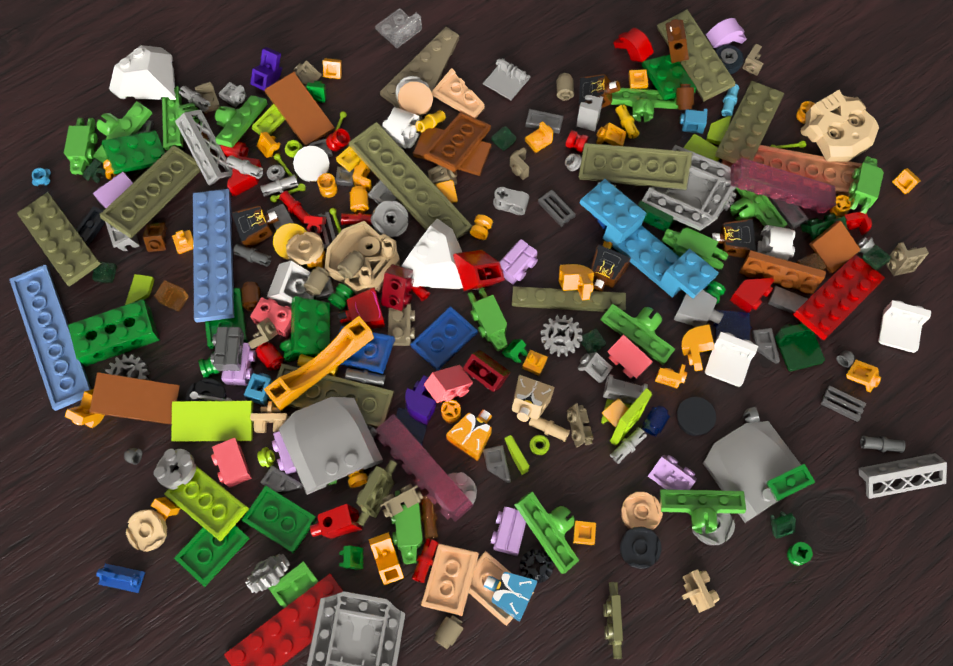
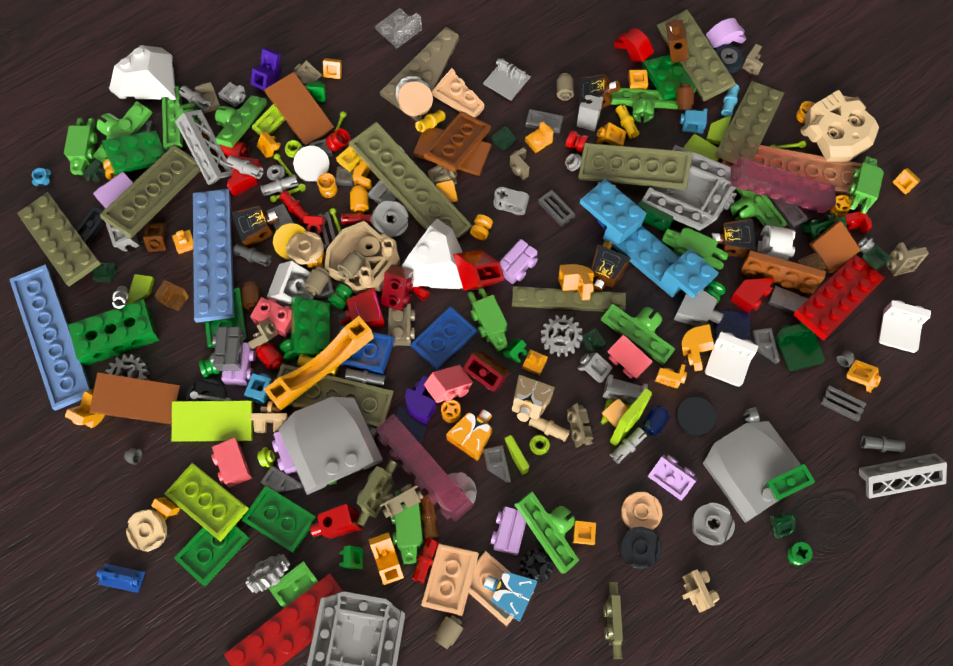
(120, 297): none -> light grey pin
(166, 464): light grey plate -> none
(357, 479): light orange wheel -> none
(402, 127): white brick -> none
(703, 505): bright green plate -> none

